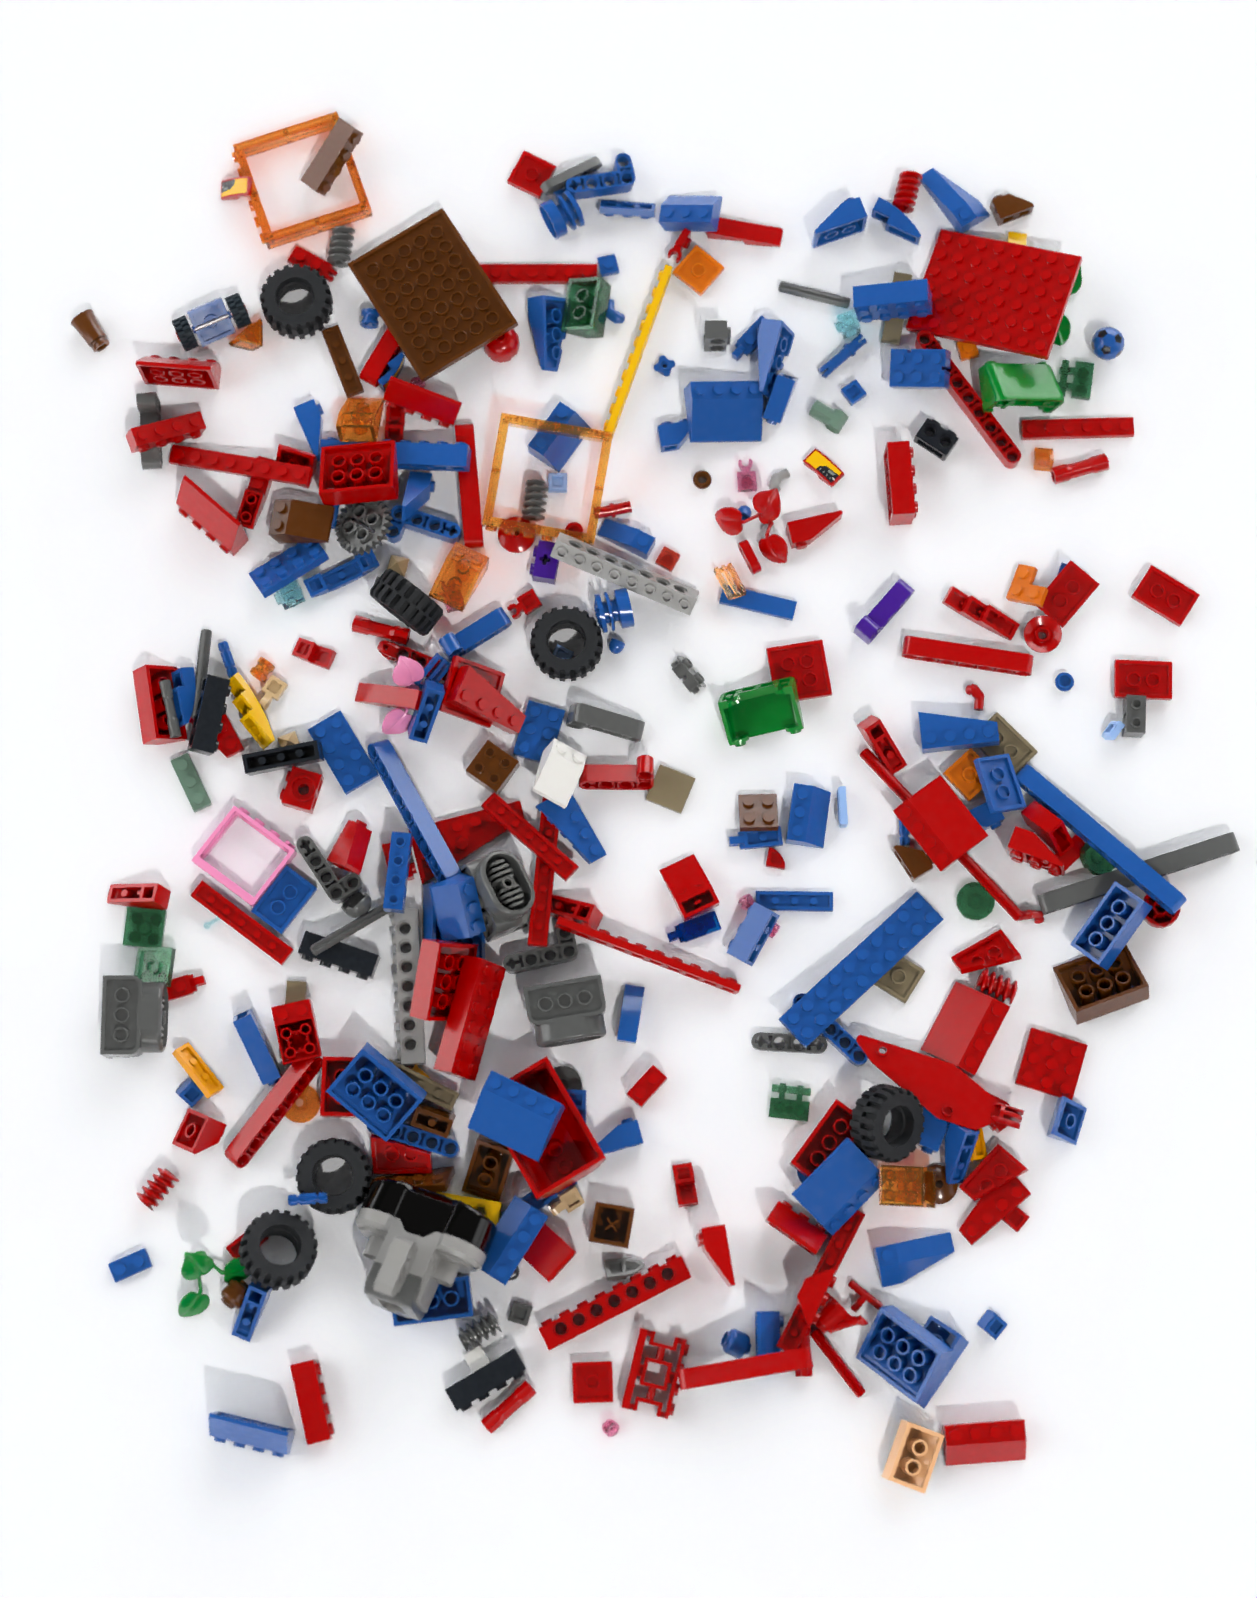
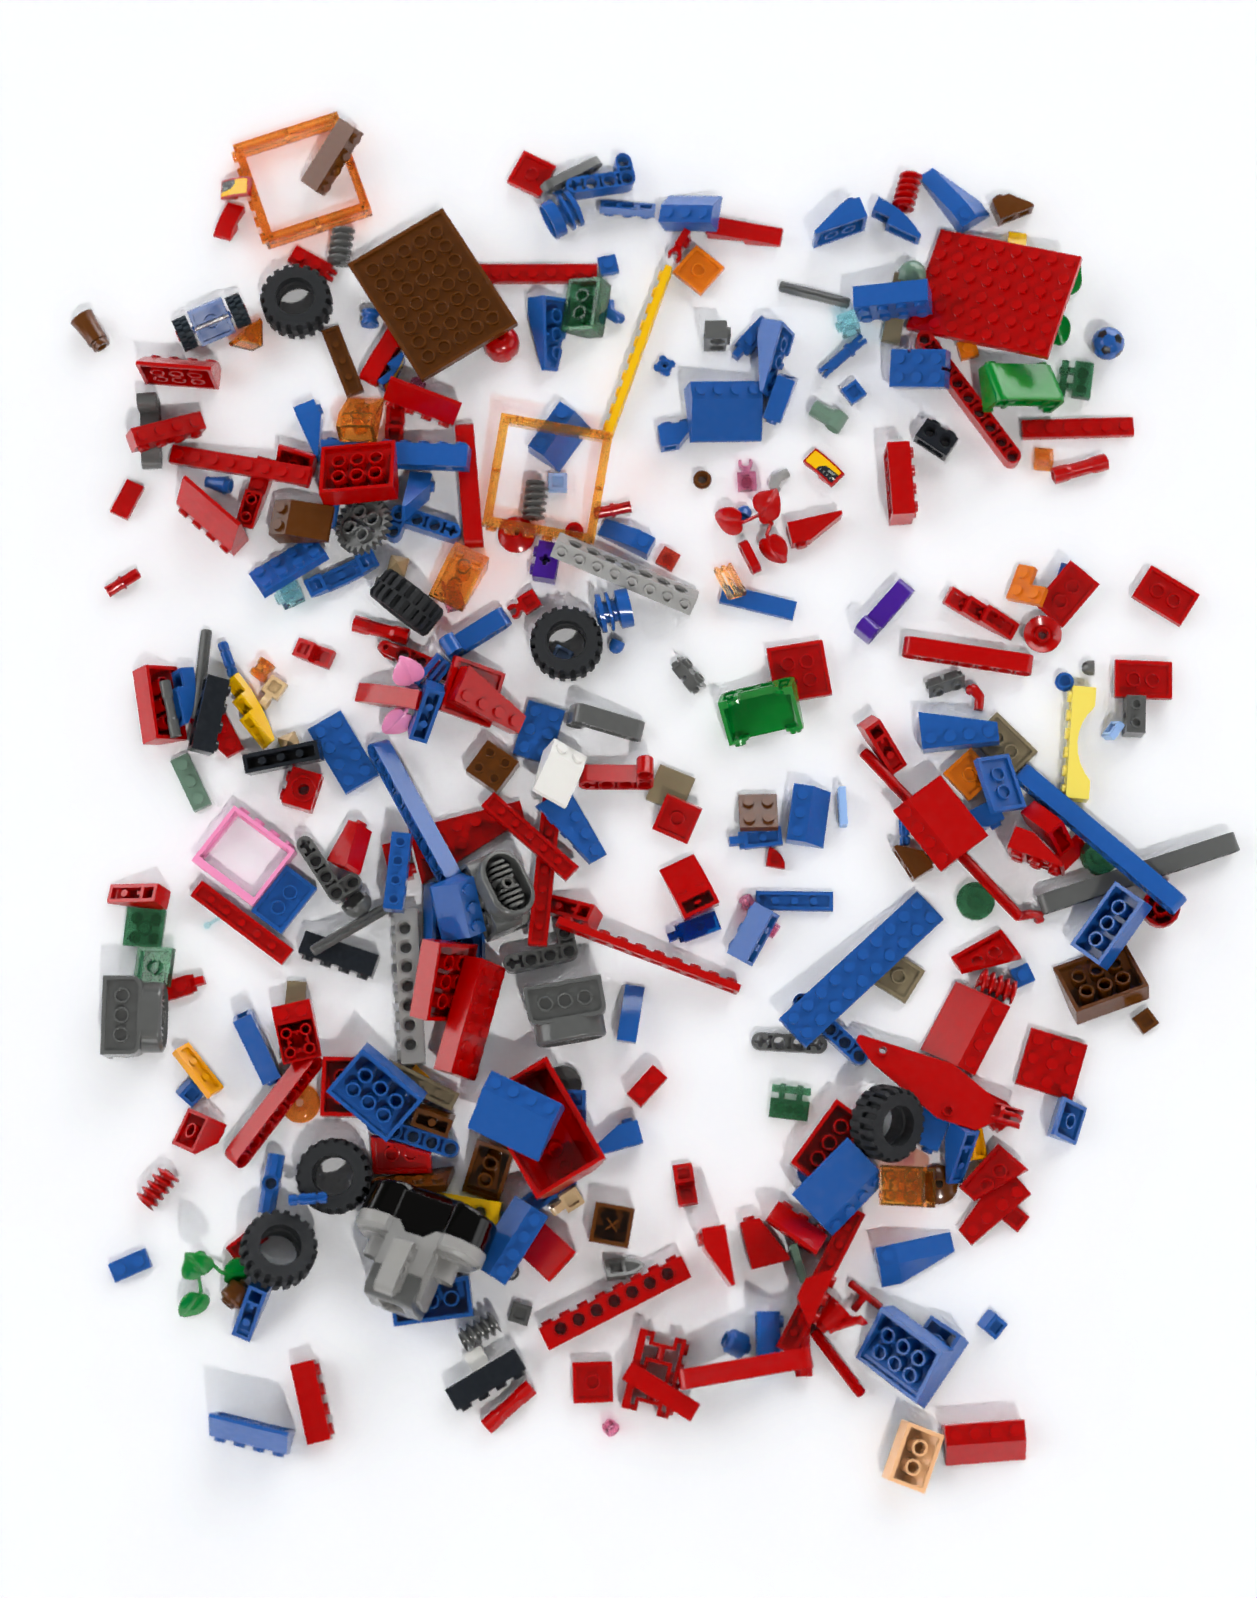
(122, 582): none -> red axle
(127, 499): none -> red tile
(220, 484): none -> blue cone
(228, 221): none -> red slope
(274, 1170): none -> blue piece
(661, 1391): none -> red tile
(677, 818): none -> red plate
(760, 1244): none -> red slope
(798, 1263): none -> sand green tile
(912, 271): none -> sand green hair
(953, 681): none -> dark grey hinge
(1022, 975): none -> blue plate
(1076, 782): none -> light yellow arch
(1088, 667): none -> dark grey hinge
(1145, 1020): none -> reddish brown tile

